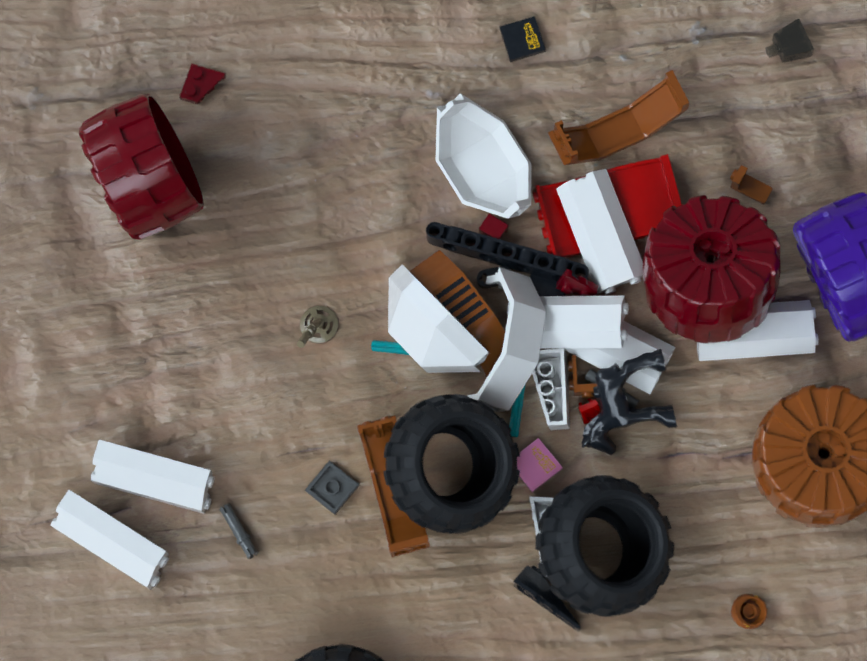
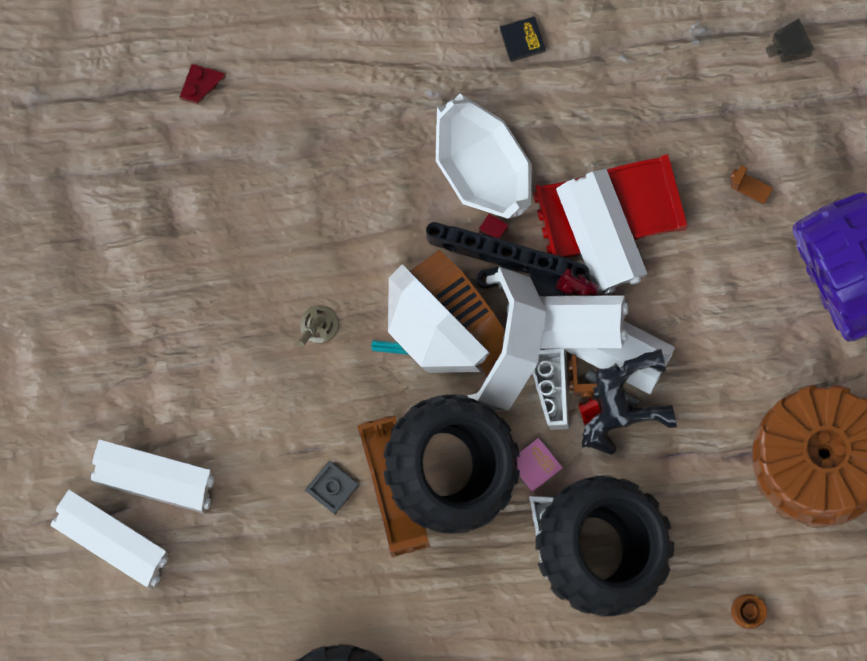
(141, 166): dark red wheel -> none
(242, 537): dark grey pin -> none
(516, 413): teal axle -> none
(538, 589): black wedge -> none
(623, 126): dark orange panel -> none
(711, 269): dark red wheel -> none
(784, 331): white panel -> none

